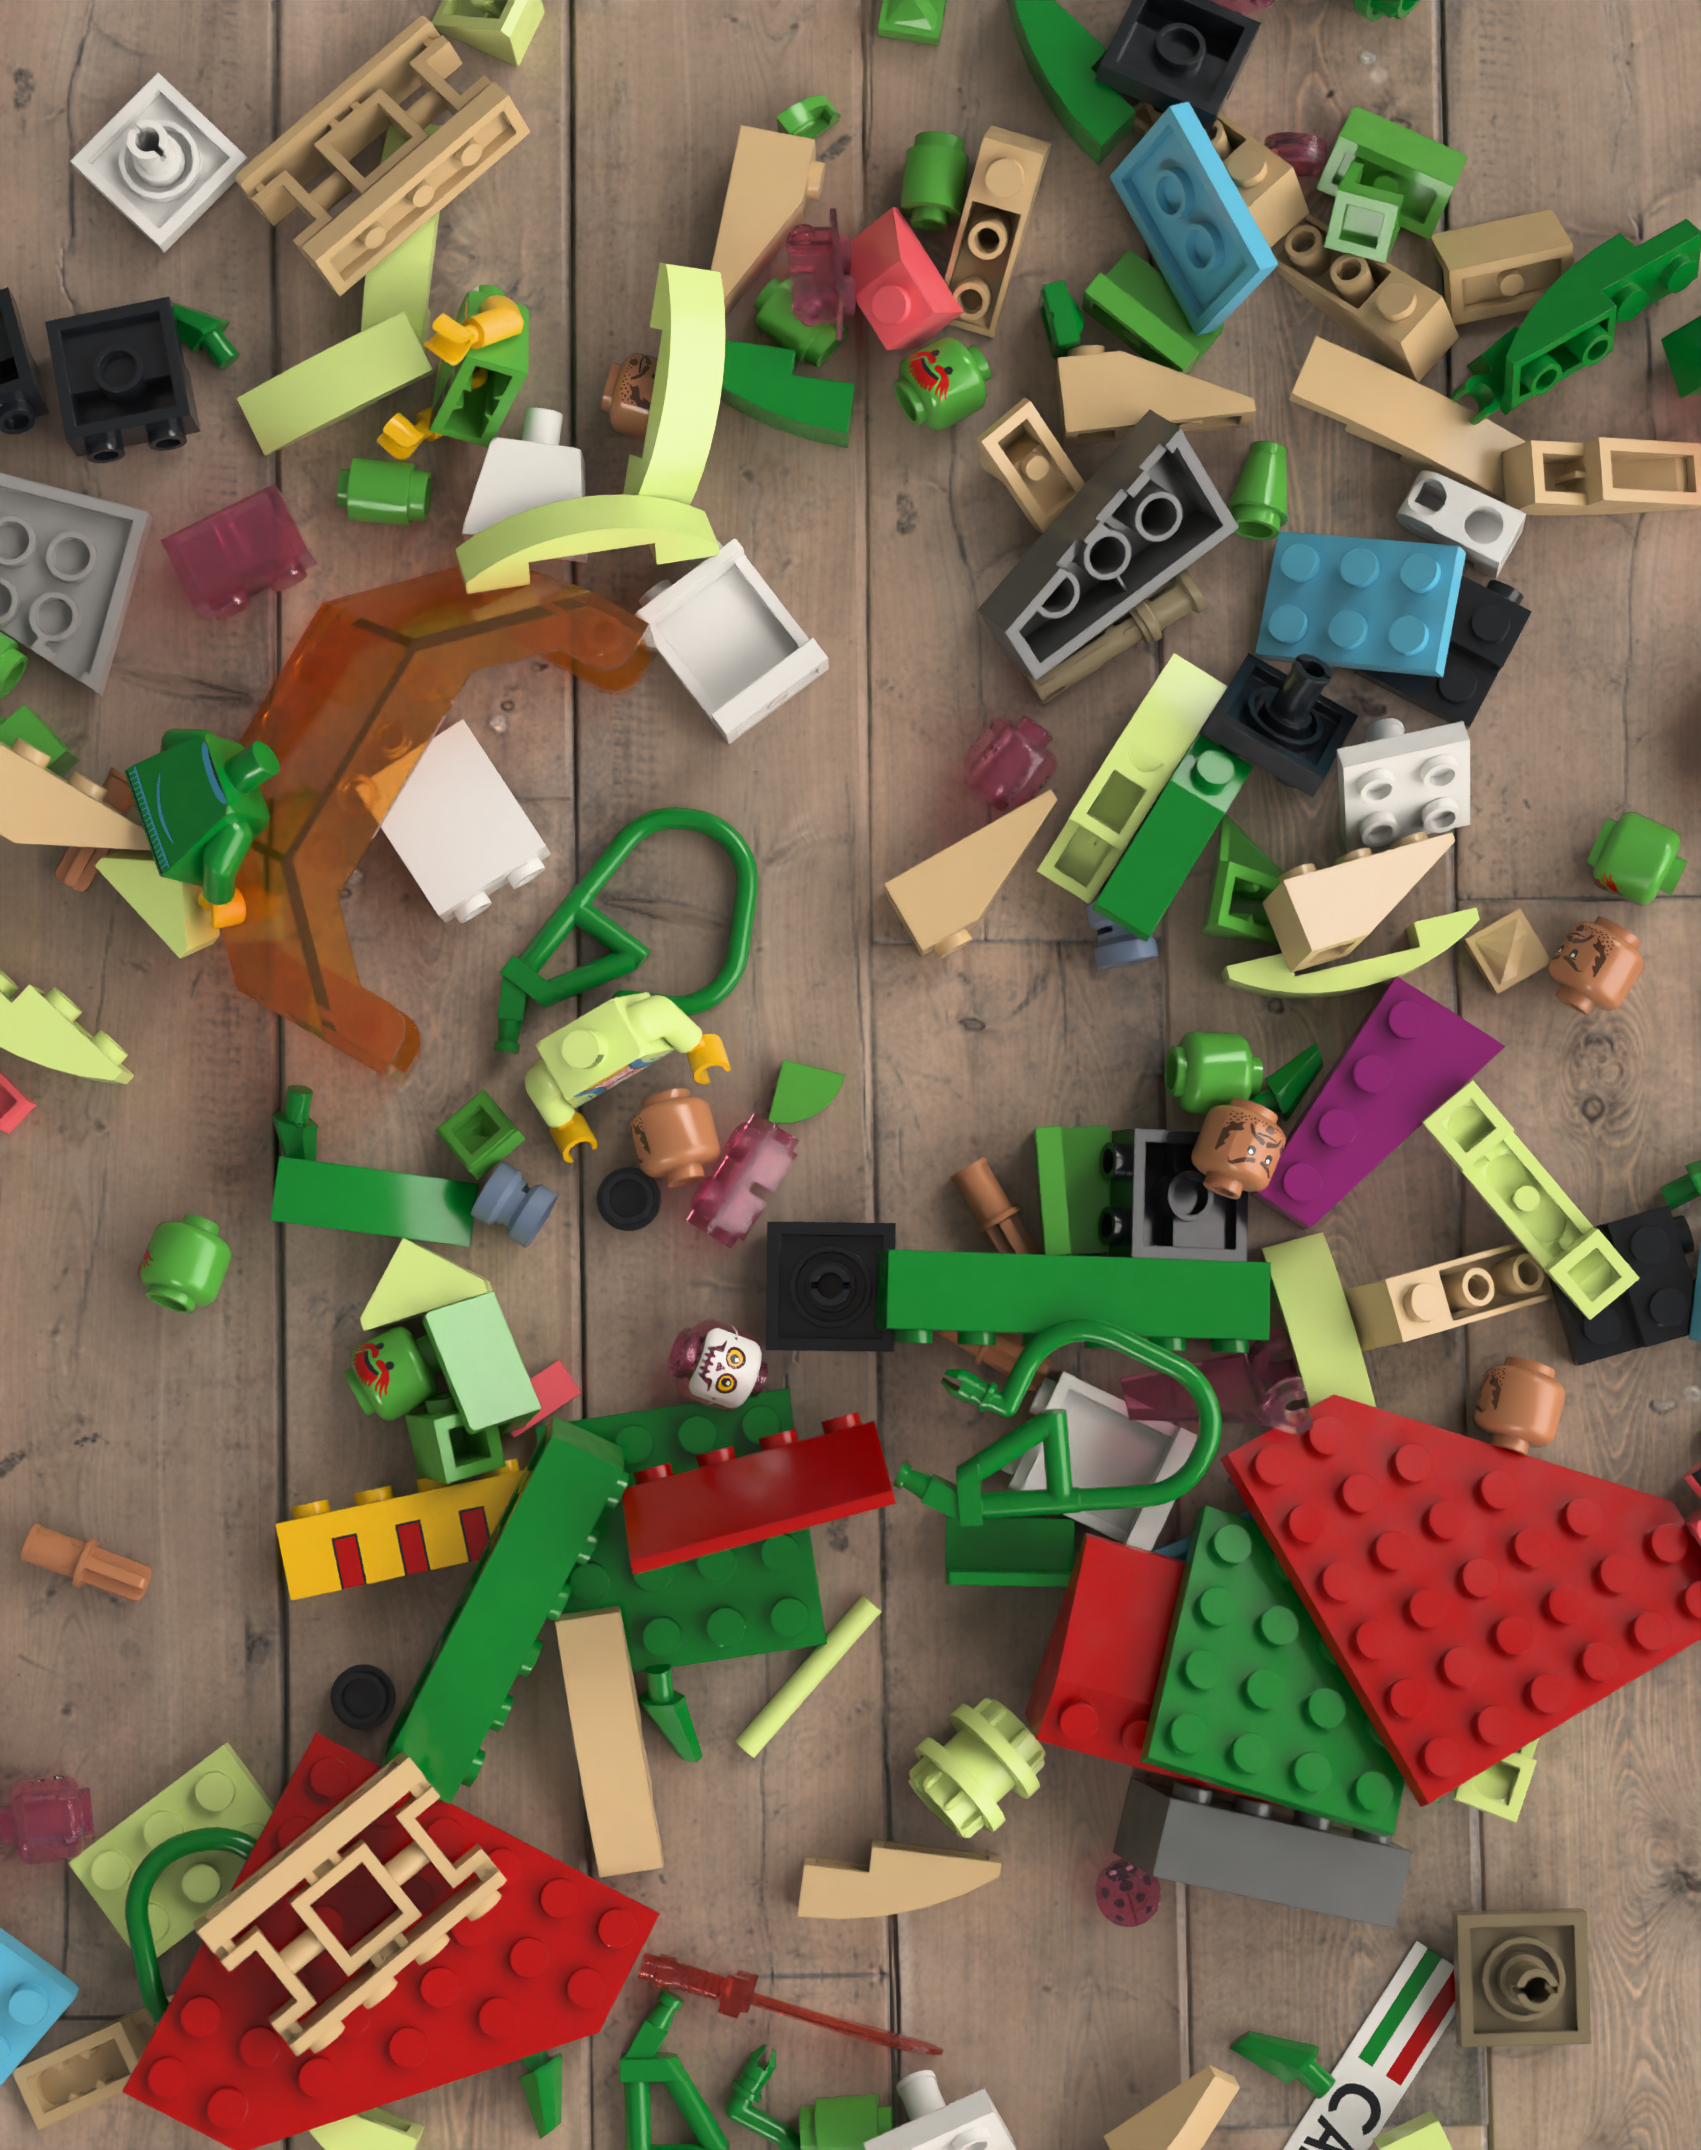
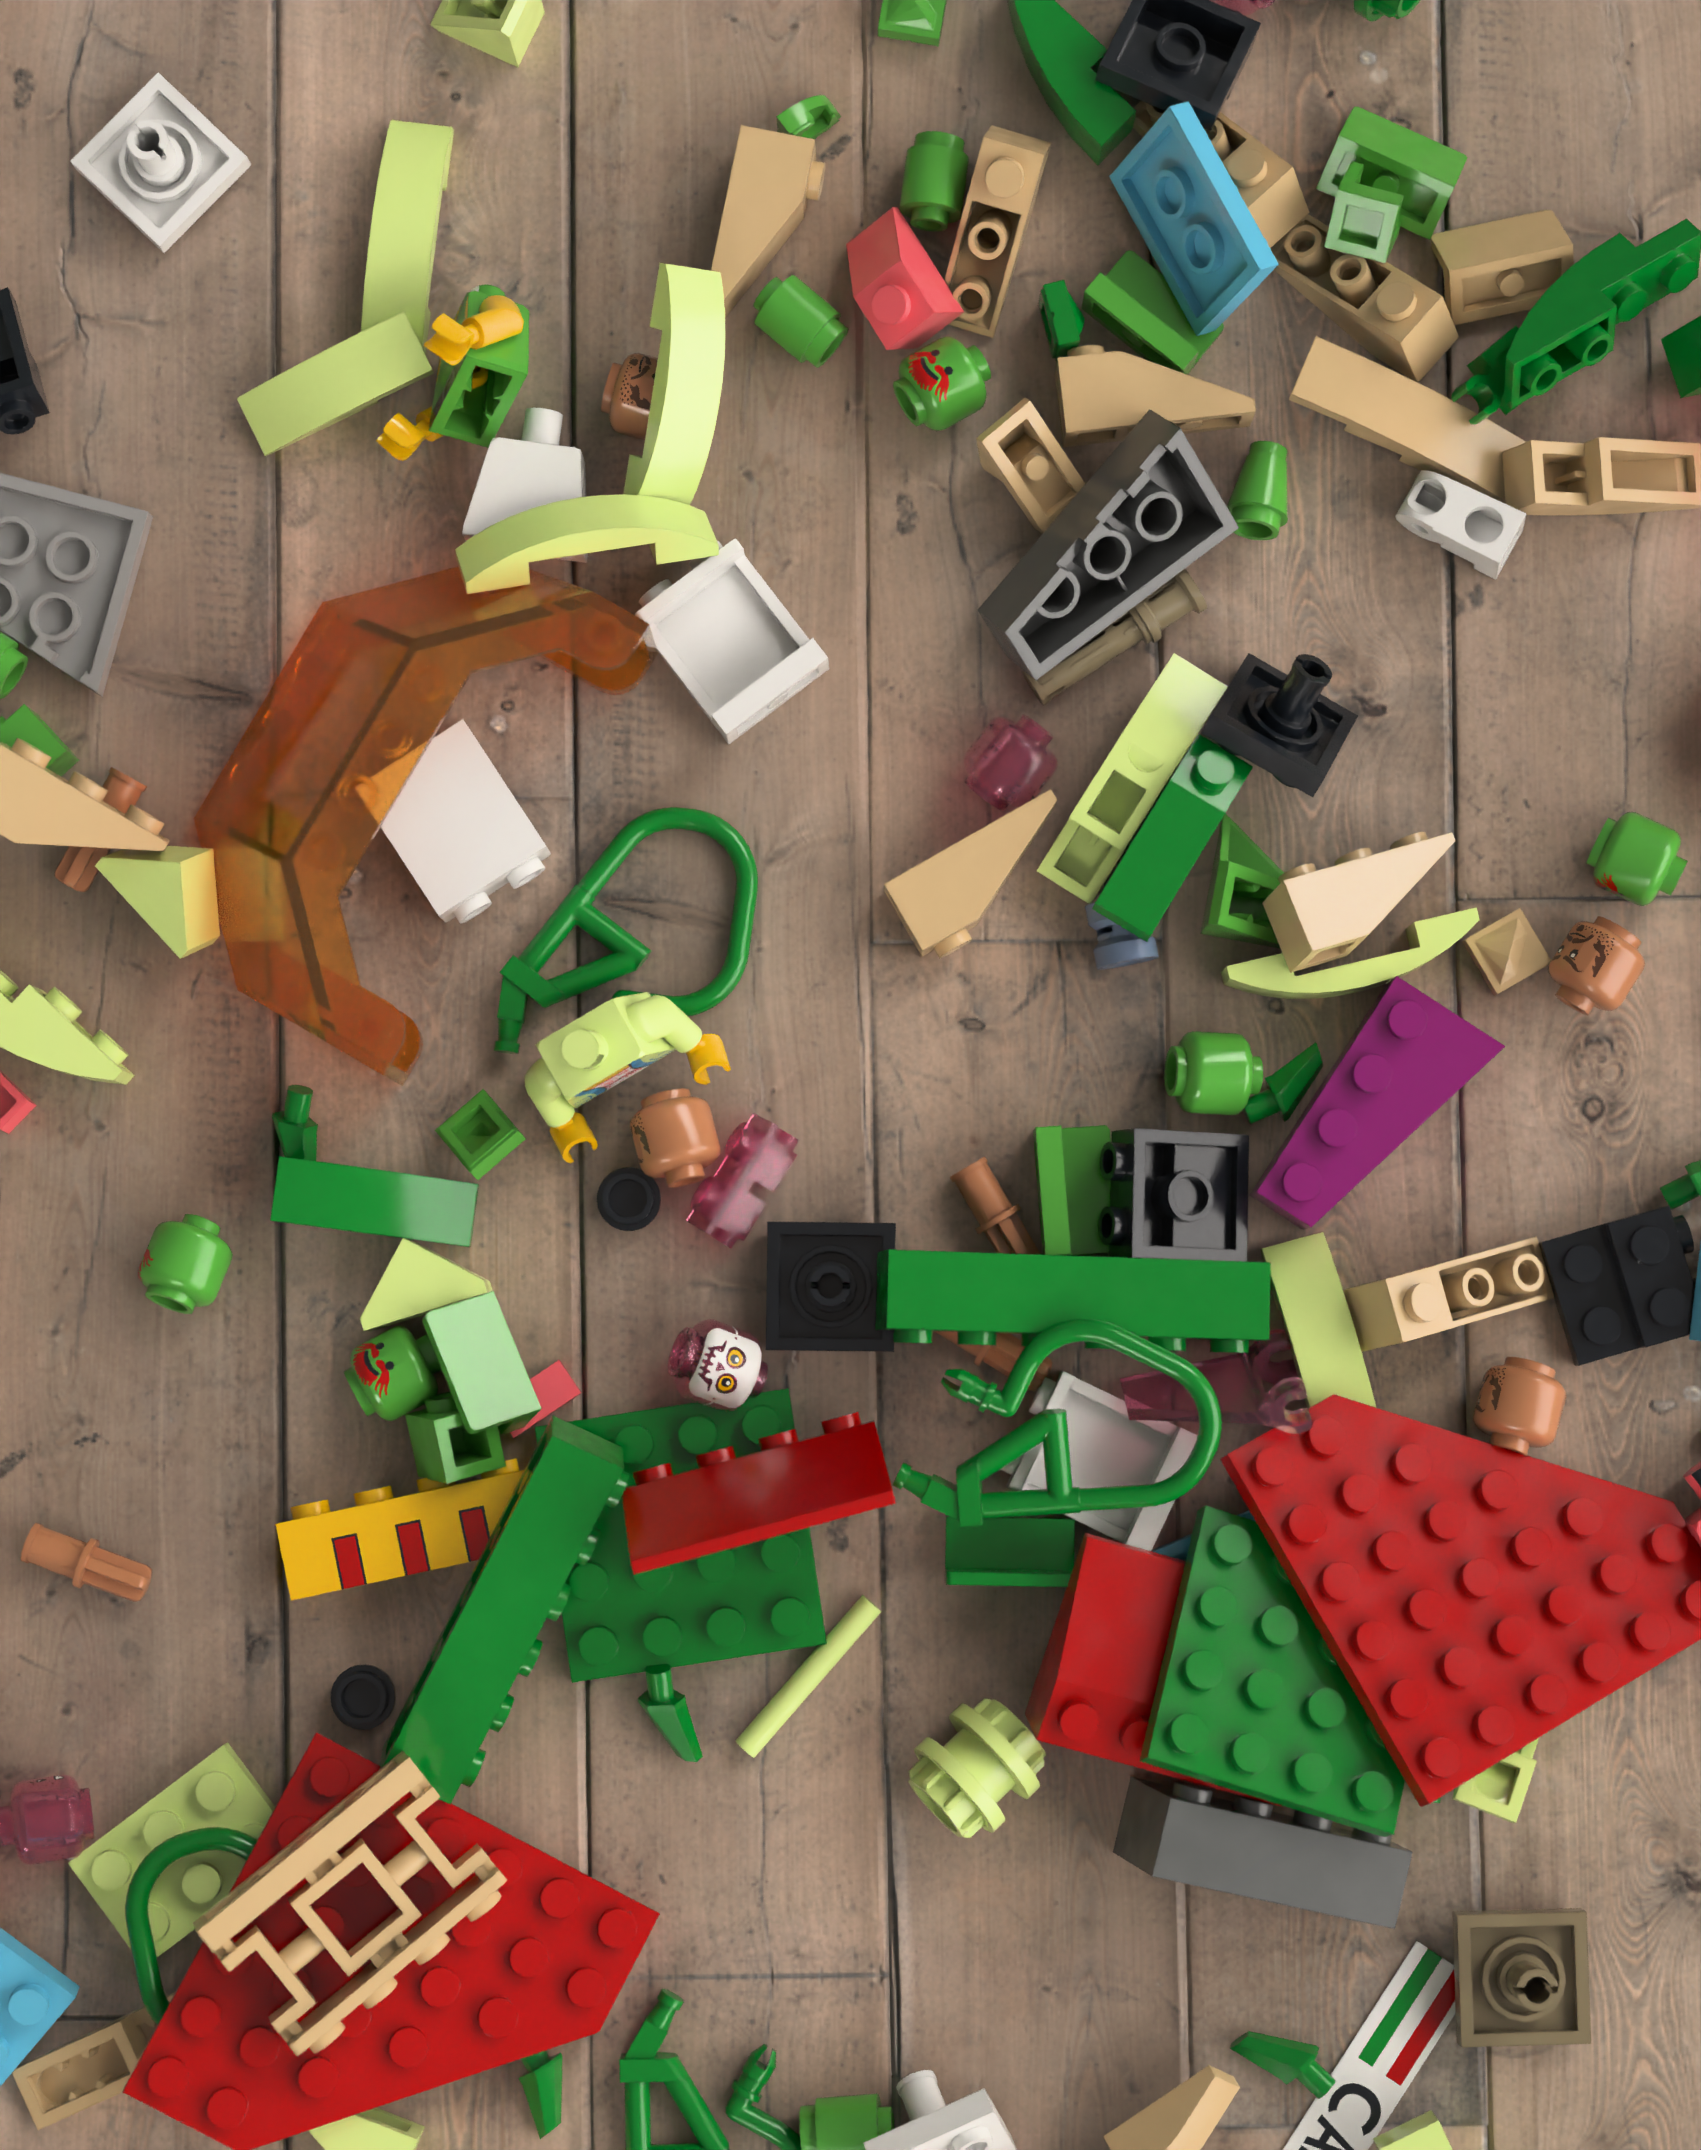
(122, 380): black plate -> none
(203, 812): green torso -> none
(205, 332): green bar -> none
(240, 554): clear pink brick -> none
(385, 492): bright green brick -> none
(410, 182): tan fence -> none
(512, 1203): sand blue wheel -> none
(609, 1741): tan slope -> none
(738, 1994): clear red sword -> none
(766, 387): green slope -> none
(803, 1092): bright green tile -> none
(816, 270): clear pink hinge -> none
(894, 1882): tan slope -> none
(1127, 1894): clear pink tile -> none
(1238, 1148): nougat head -> none
(1300, 150): clear pink tile -> none
(1361, 602): medium azure plate -> none
(1403, 783): white plate -> none
(1480, 642): black plate -> none
(1529, 1200): yellowish green slope -> none

